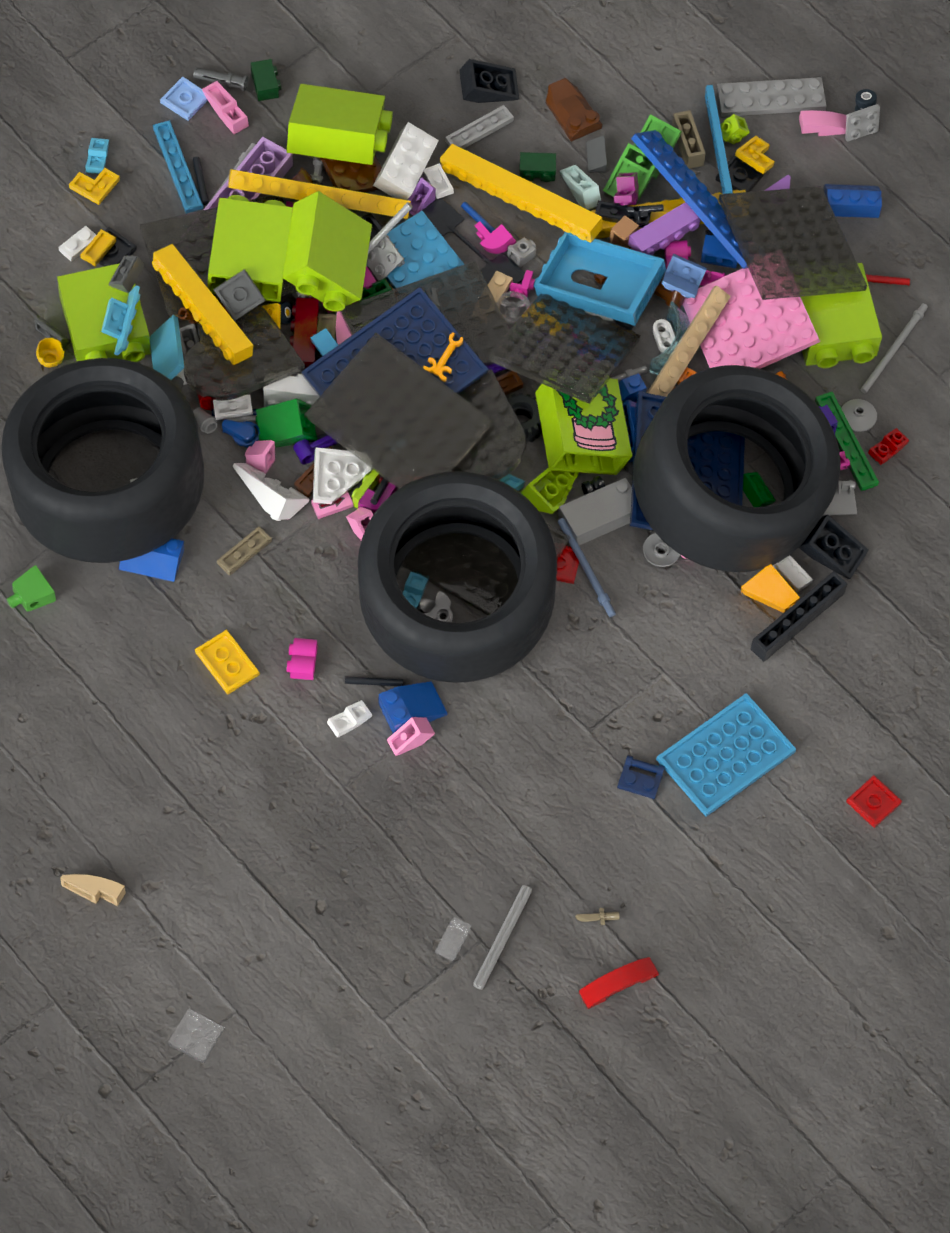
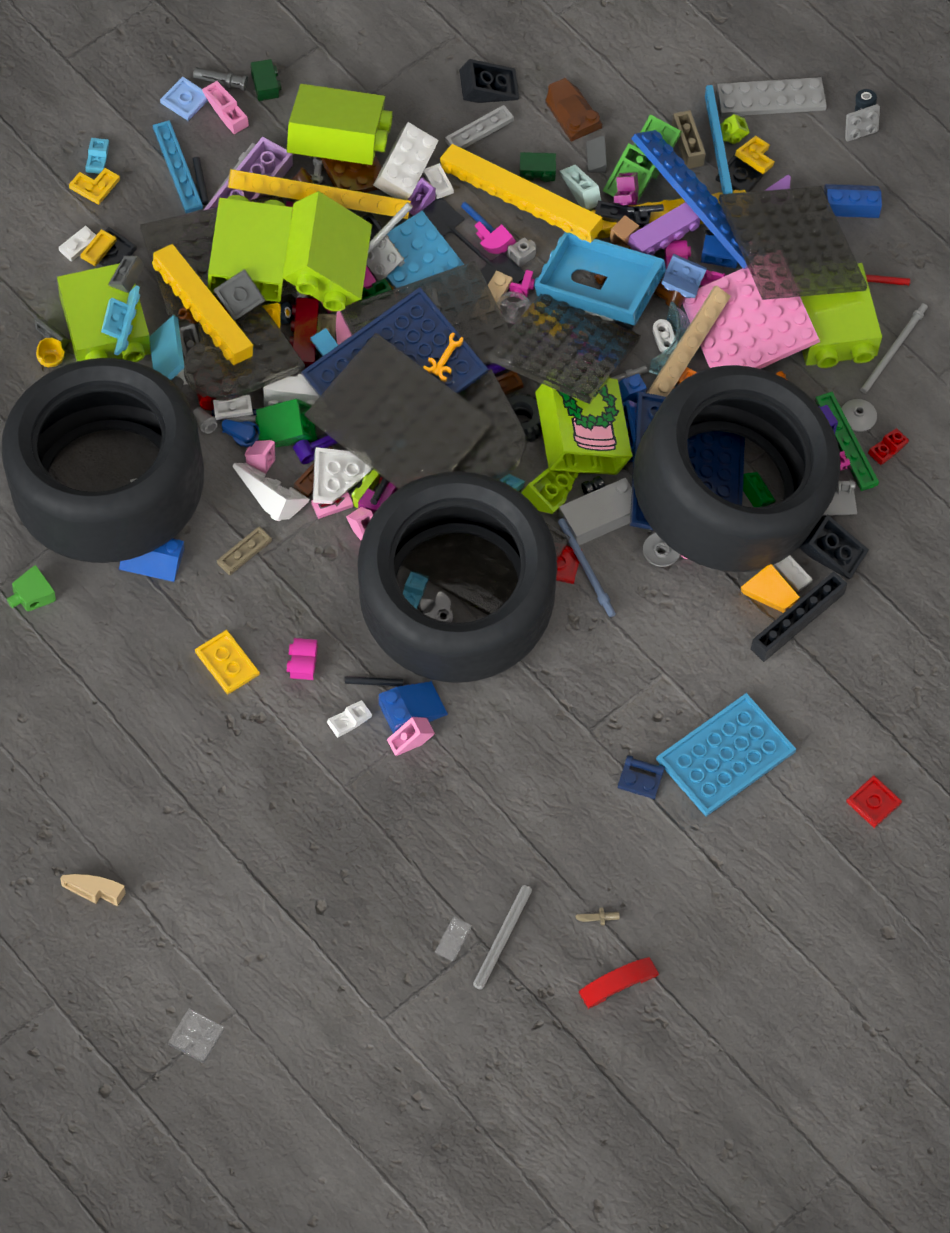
(823, 122): bright pink slope -> none

